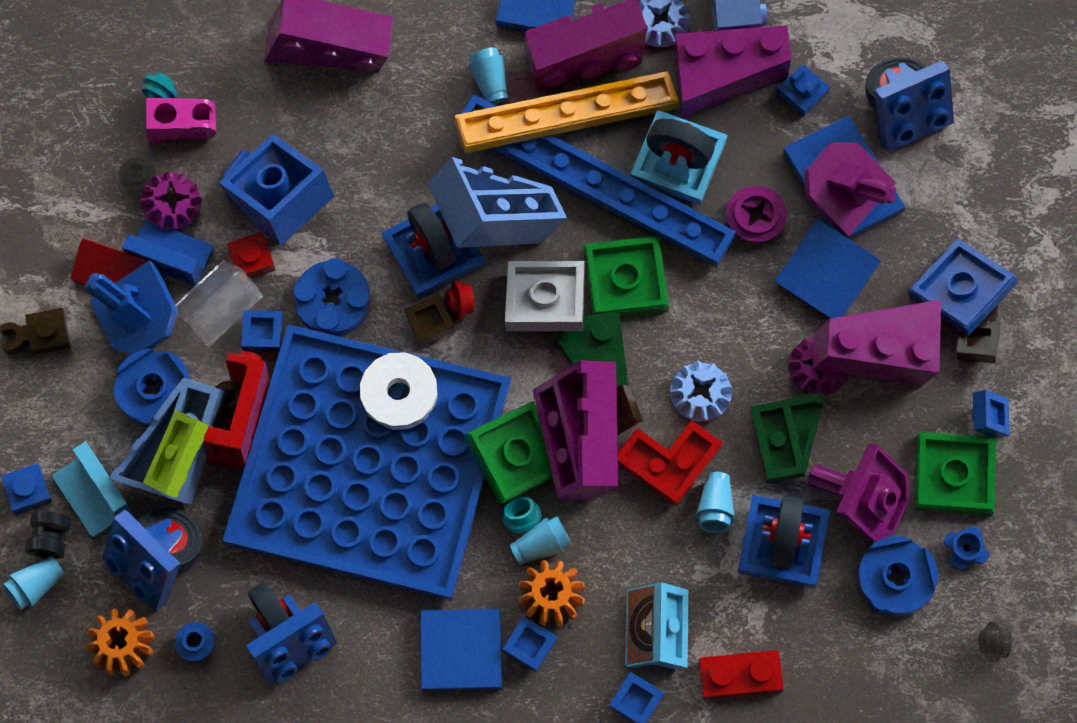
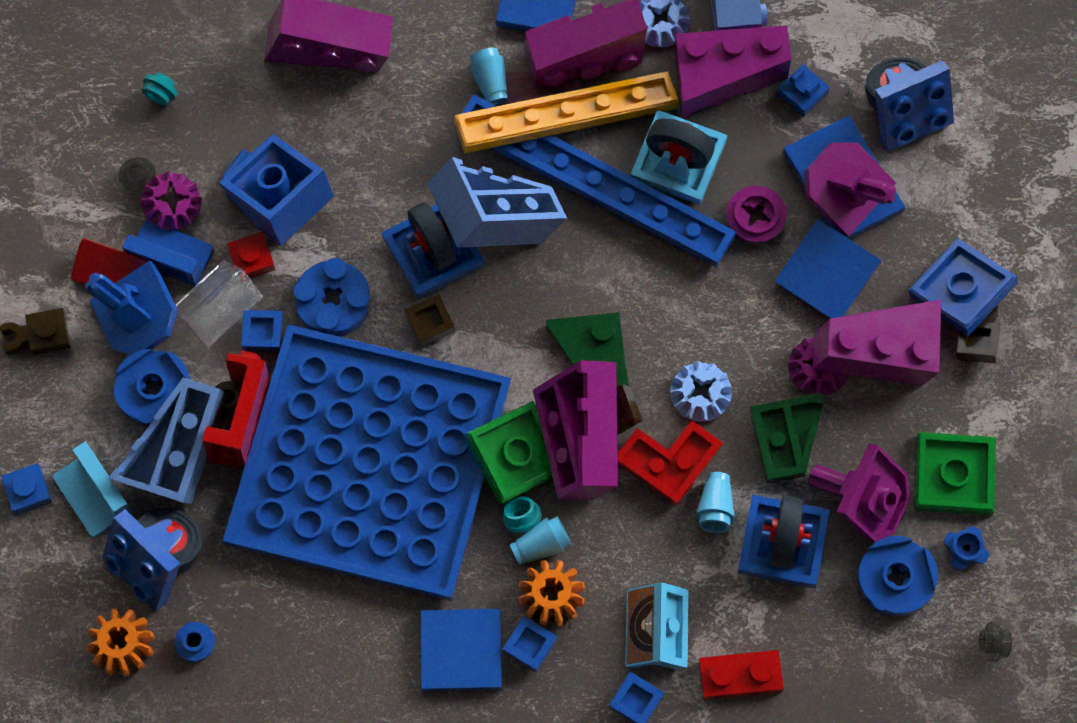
(32, 582): medium azure cone -> none
(47, 534): black wheel -> none
(176, 454): lime plate -> none
(179, 119): dark pink leg -> none
(286, 634): blue plate -> none
(398, 369): white tile -> none
(460, 300): red plate -> none
(545, 296): light grey plate -> none
(626, 276): green tile -> none
(991, 414): blue plate -> none

